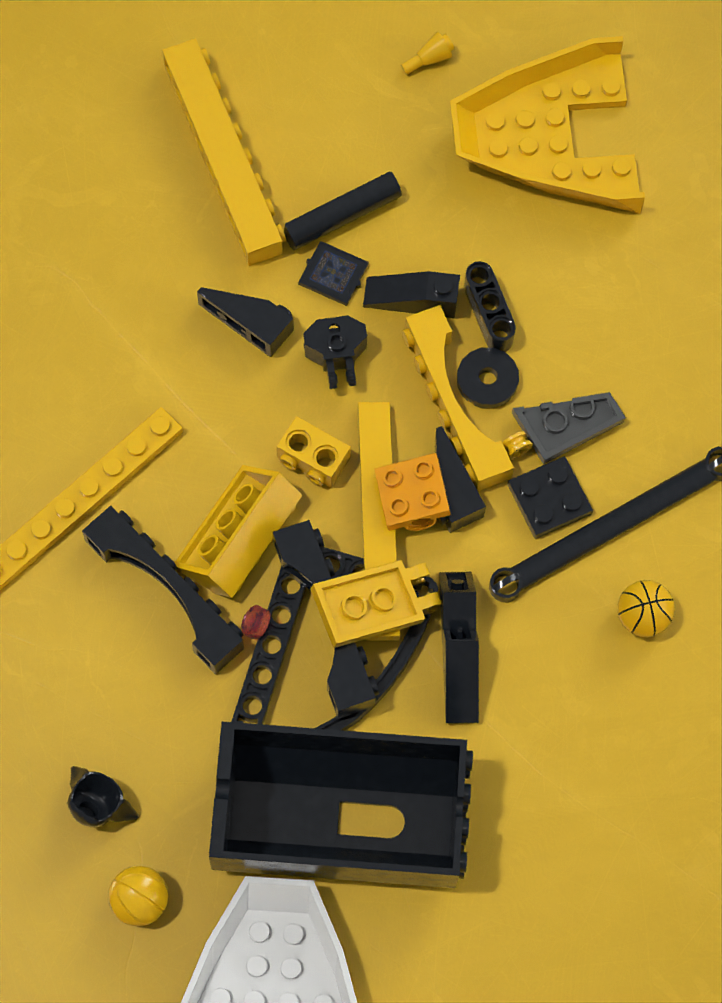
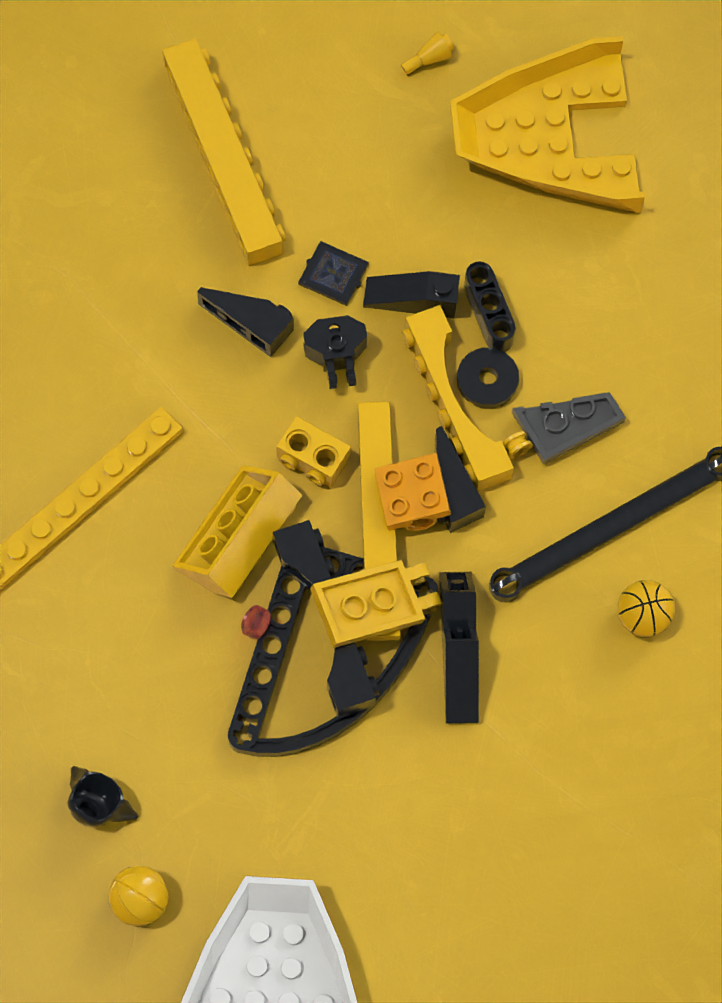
(115, 538): black arch -> none
(284, 794): black panel -> none
(342, 210): black brick -> none
(550, 497): black plate -> none

